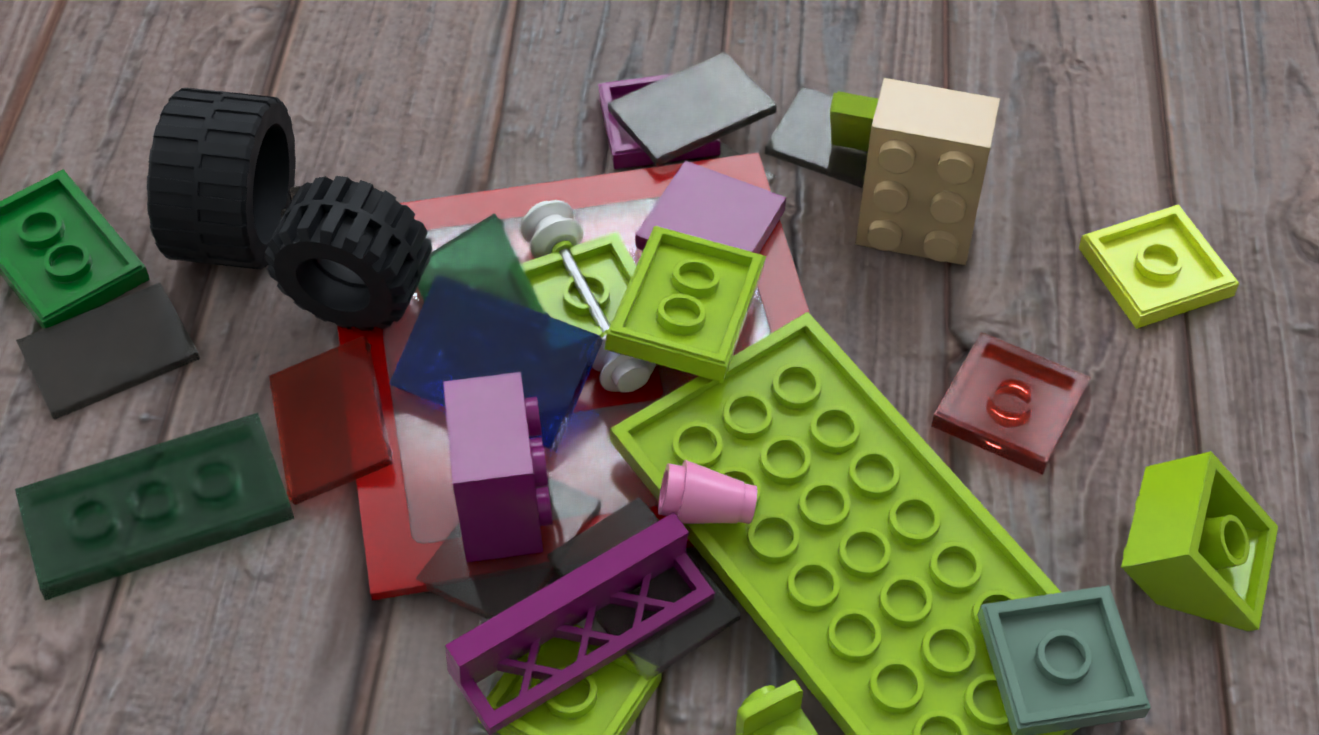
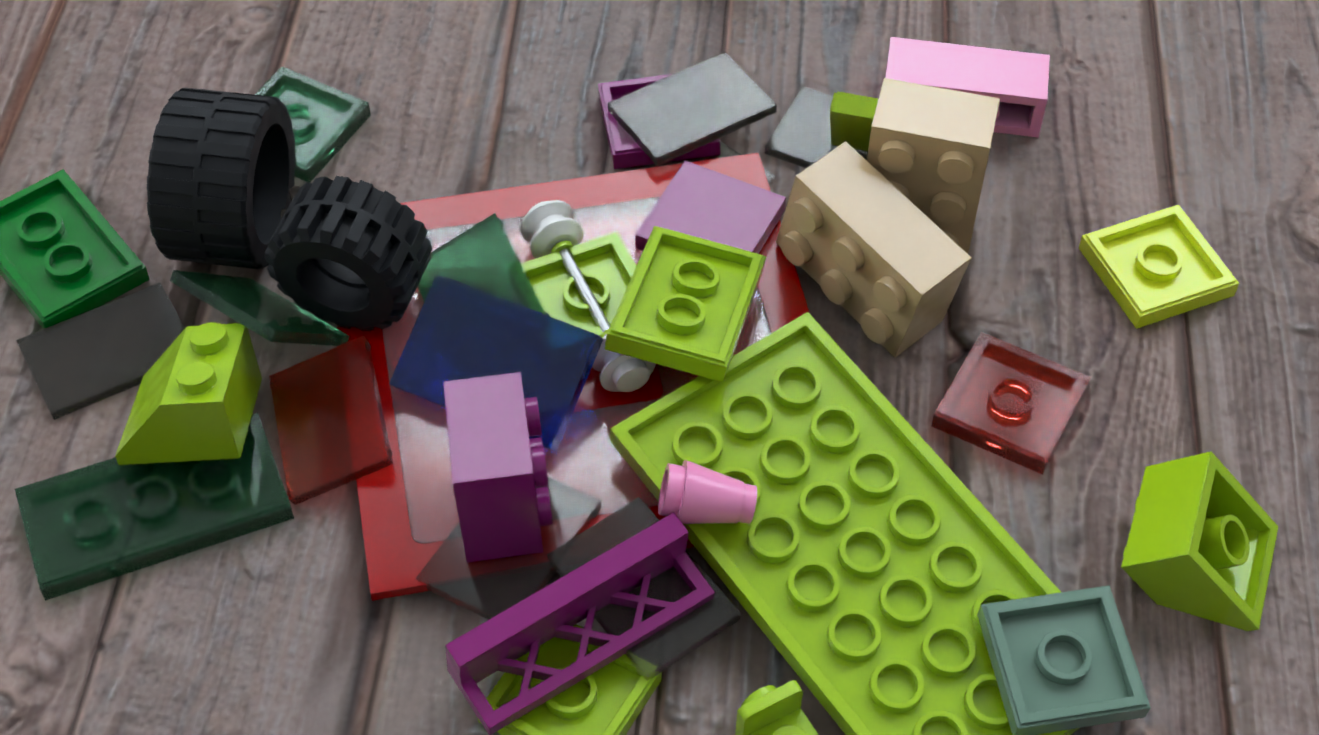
(194, 399): none -> lime slope
(259, 309): none -> clear green piece
(320, 118): none -> clear green tile
(871, 249): none -> tan brick
(1012, 76): none -> bright pink brick

